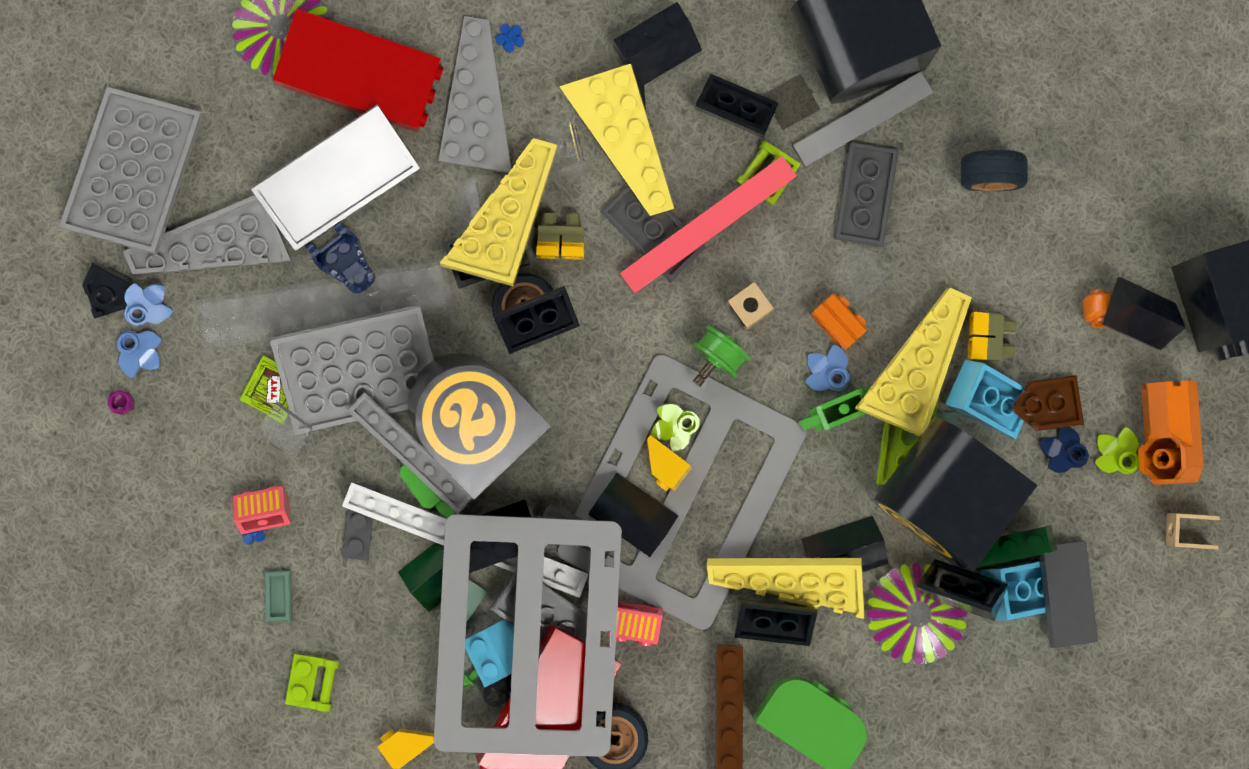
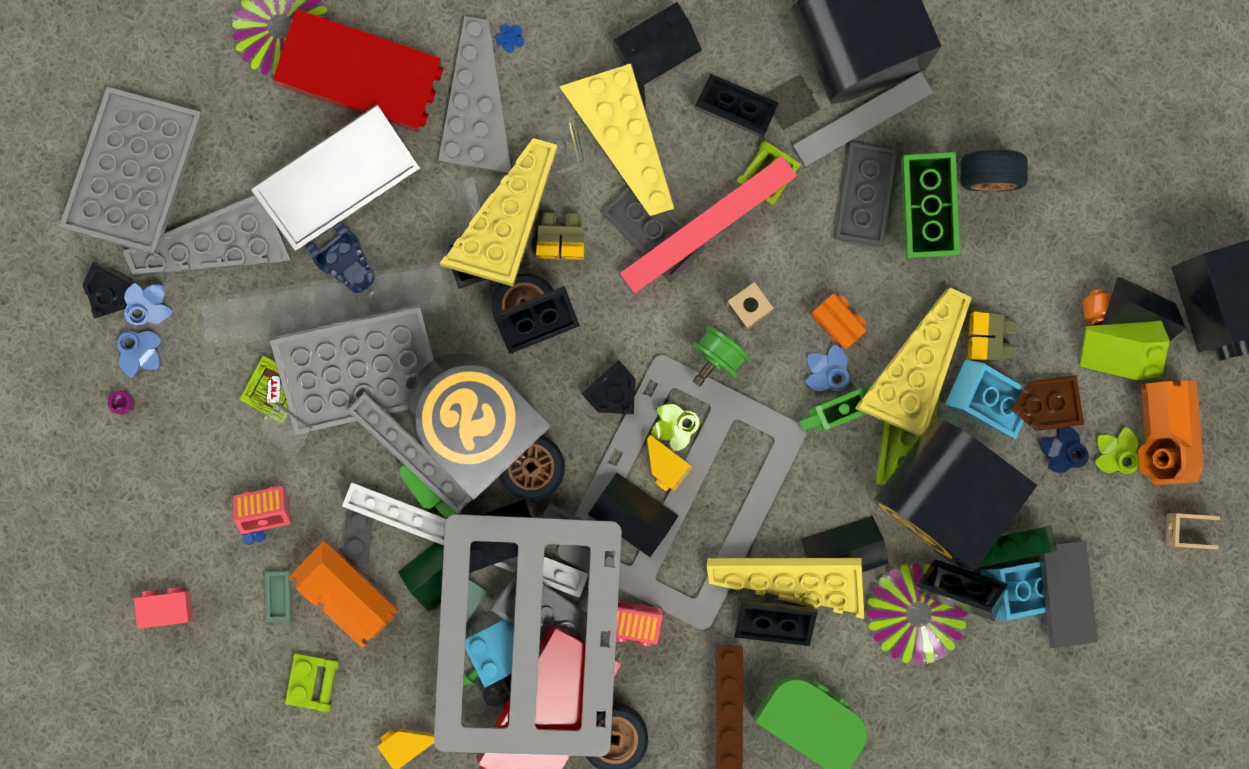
(163, 609): none -> coral brick
(344, 592): none -> orange brick
(543, 479): none -> wheel
(612, 391): none -> black plate
(930, 205): none -> bright green brick
(1126, 349): none -> lime slope

